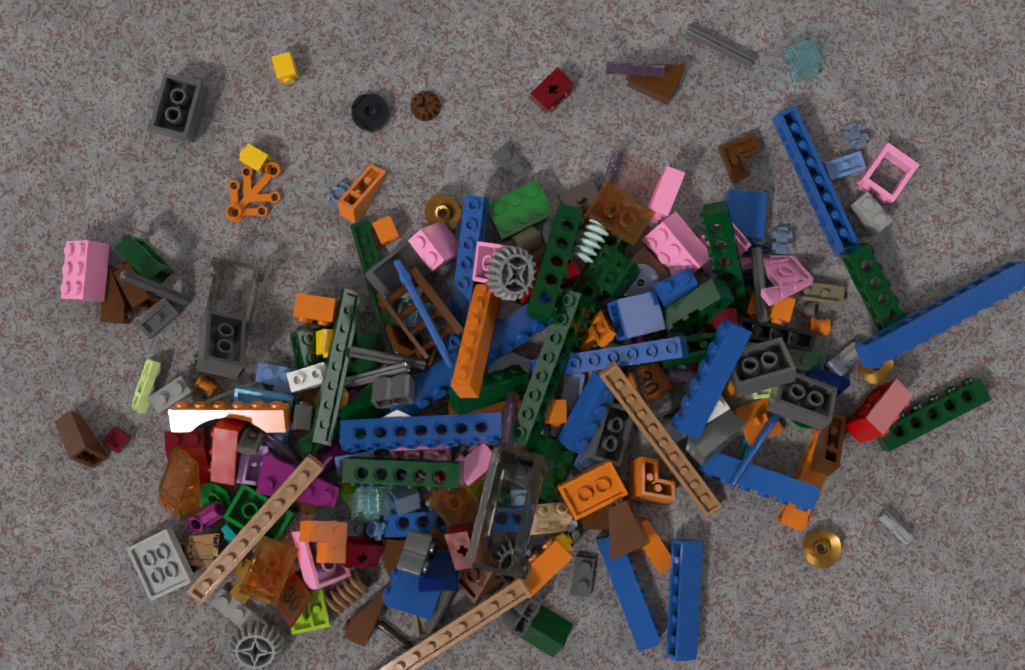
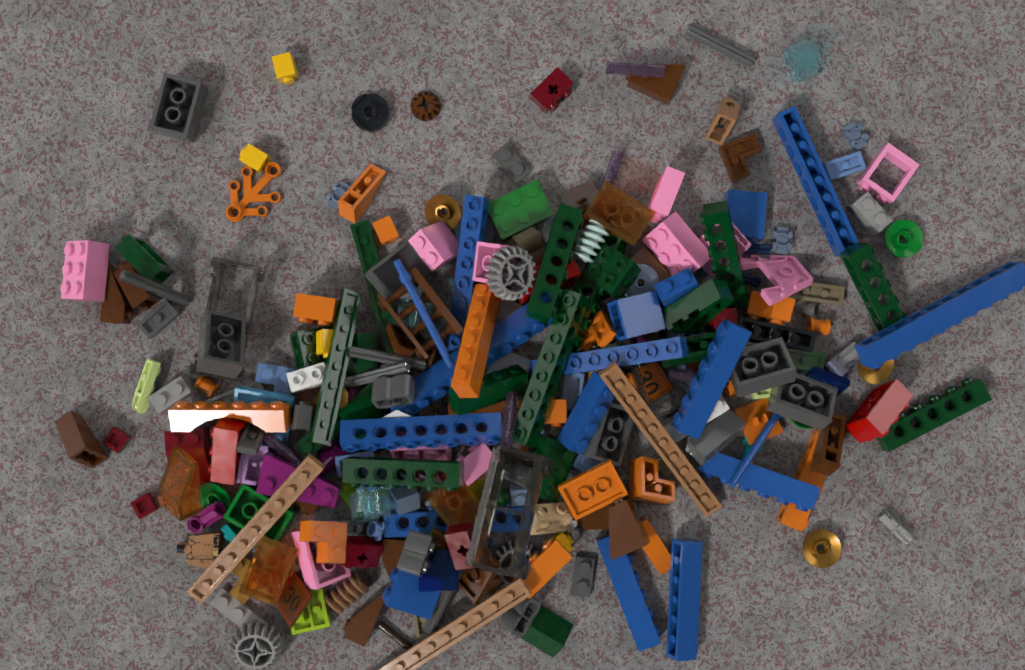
(144, 505): none -> dark red plate
(161, 564): light grey plate -> none
(727, 113): none -> medium nougat torso
(759, 284): dark grey axle -> none
(912, 238): none -> green dish

